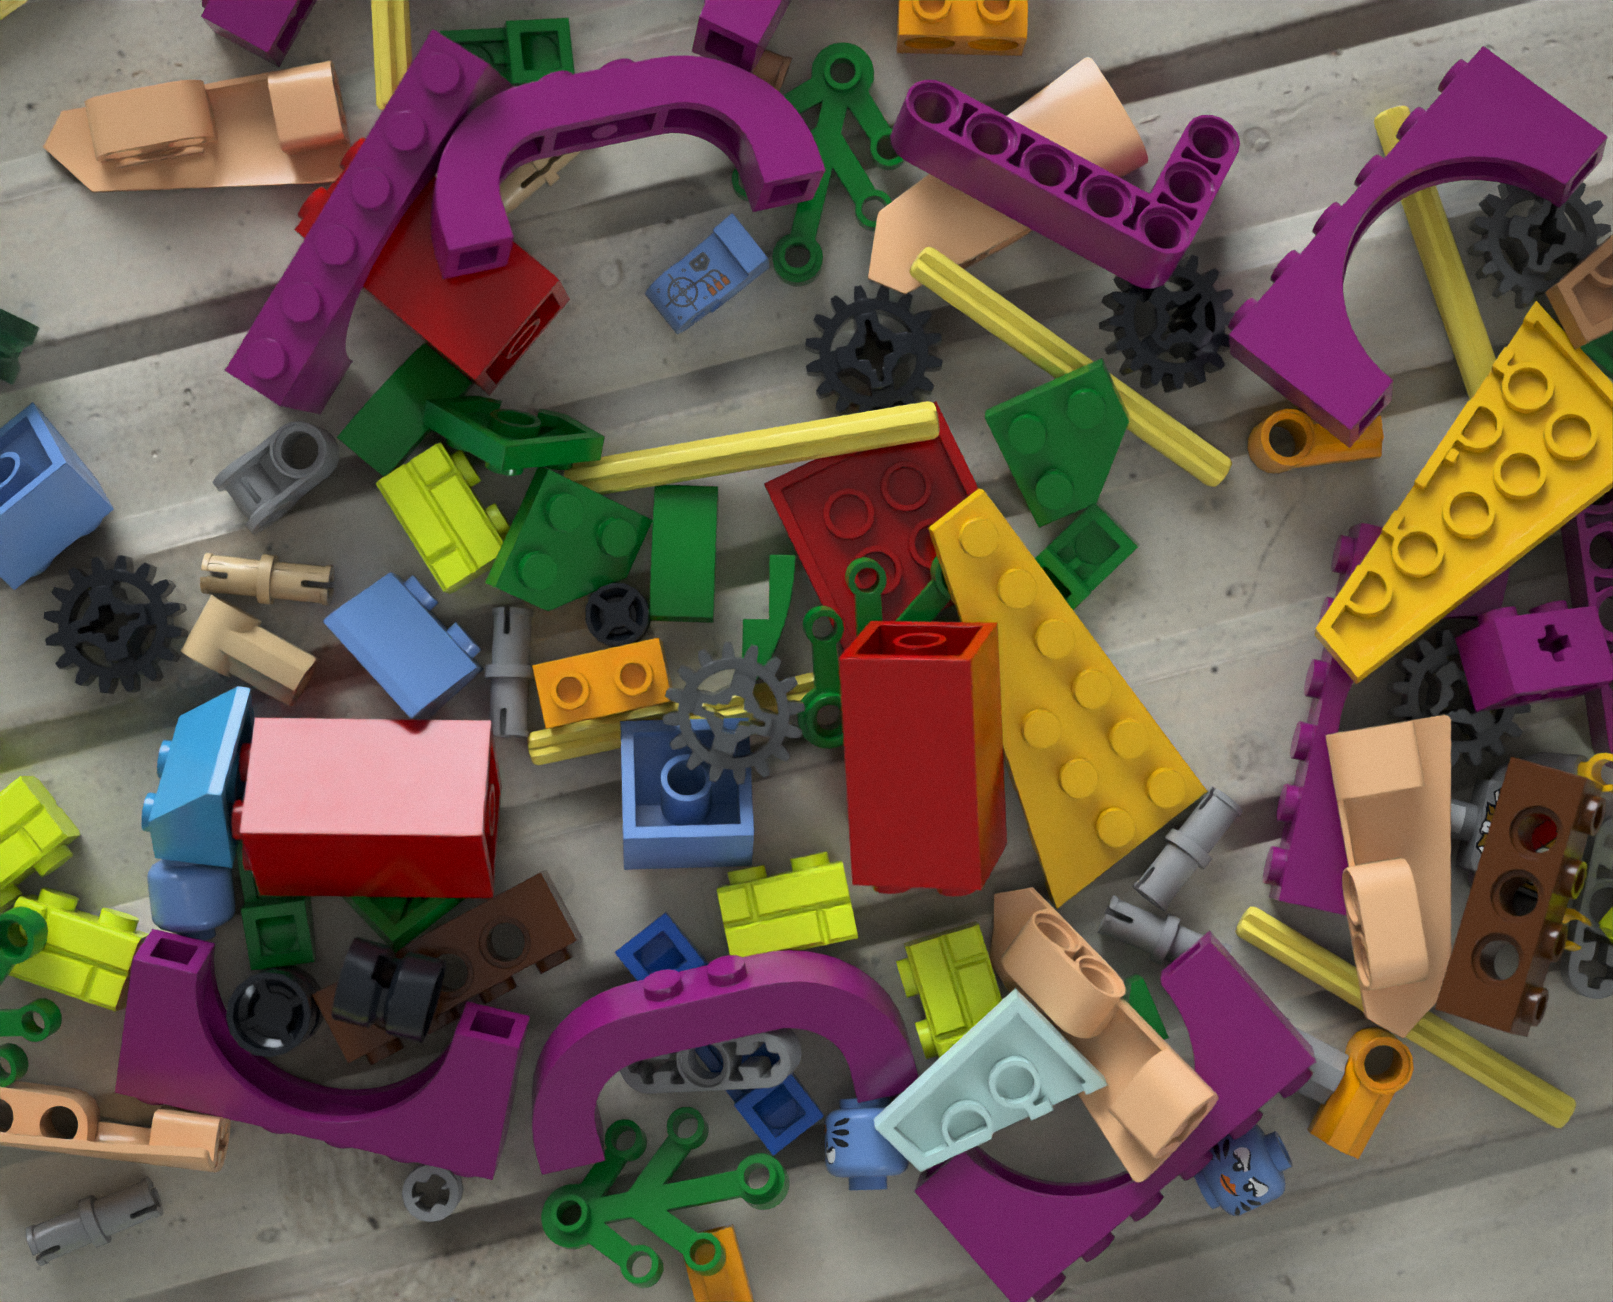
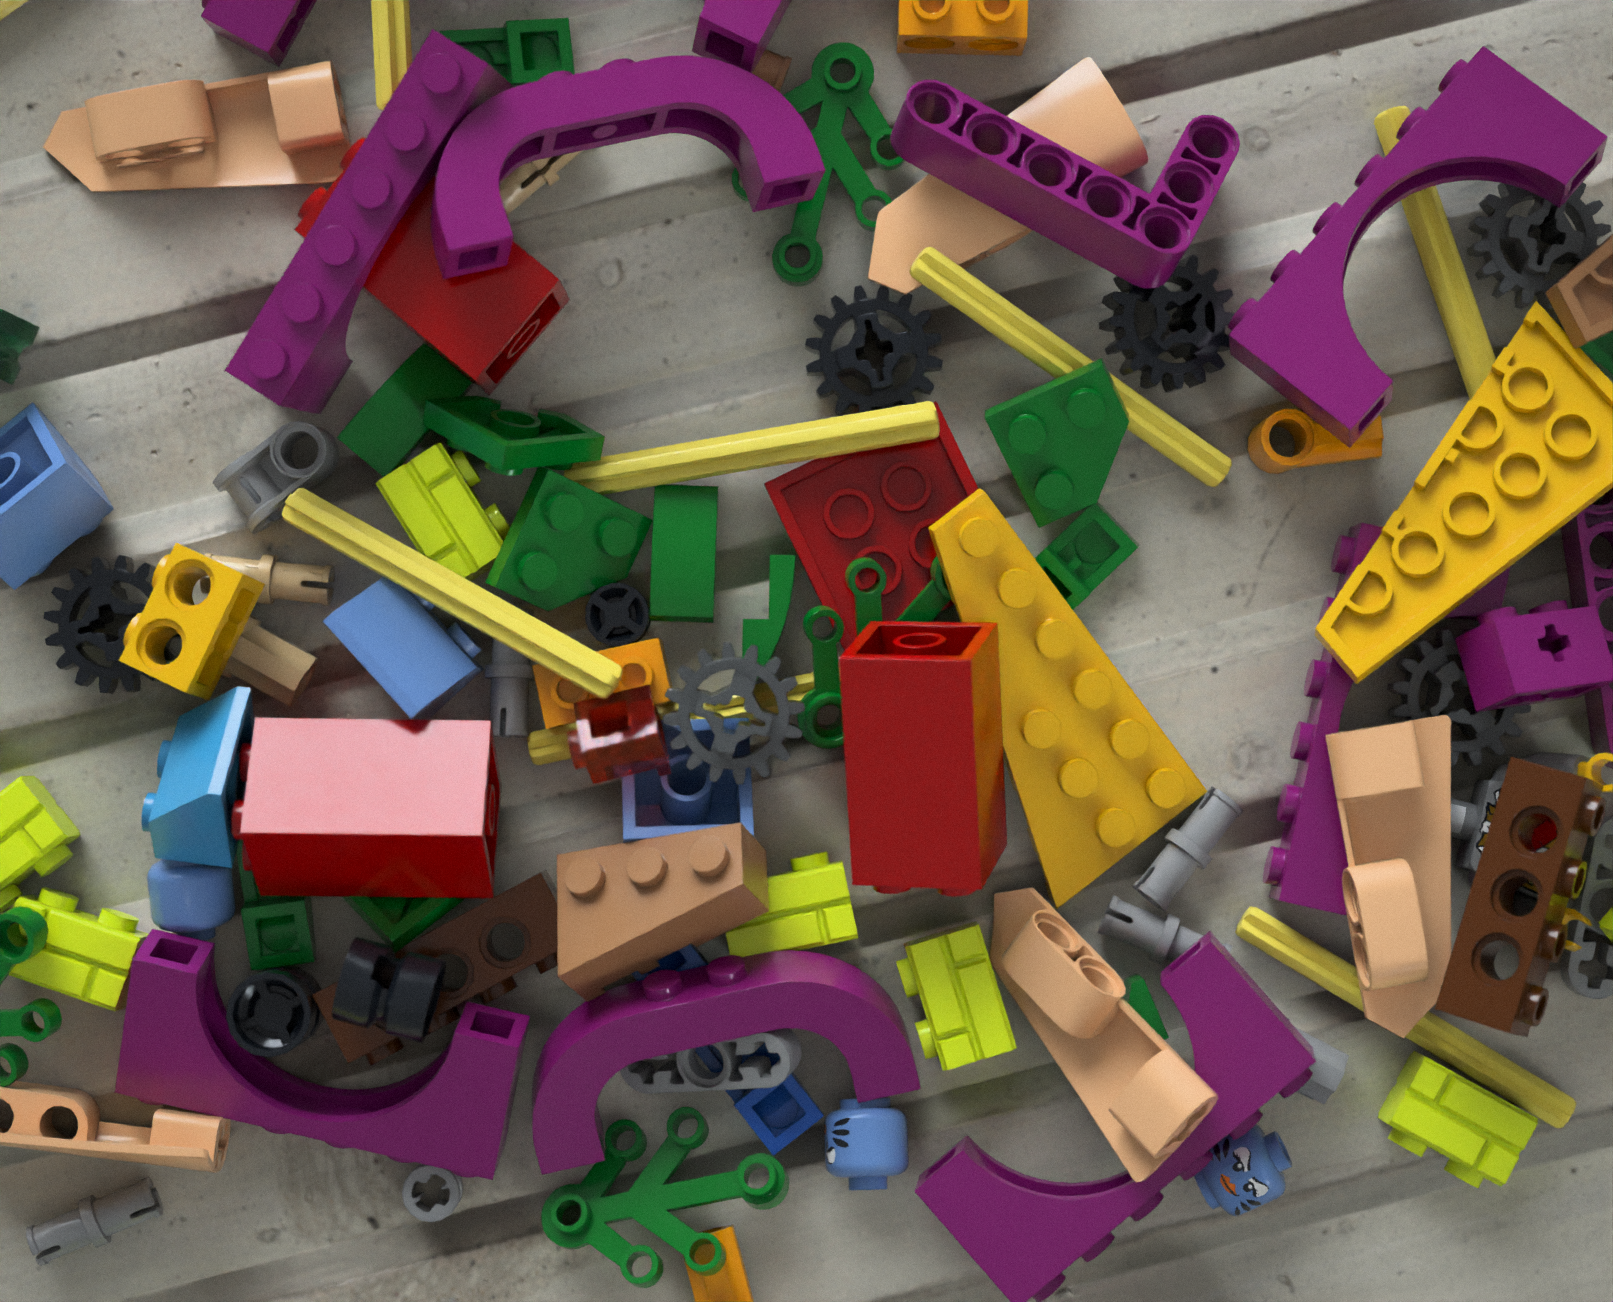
(206, 629): none -> yellow brick
(452, 593): none -> light yellow axle
(619, 736): none -> clear red brick
(651, 897): none -> medium nougat wedge
(708, 275): medium blue leg -> none
(989, 1079): light aqua wing -> none
(1361, 1098): light orange piece -> none
(1456, 1119): none -> neon yellow brick

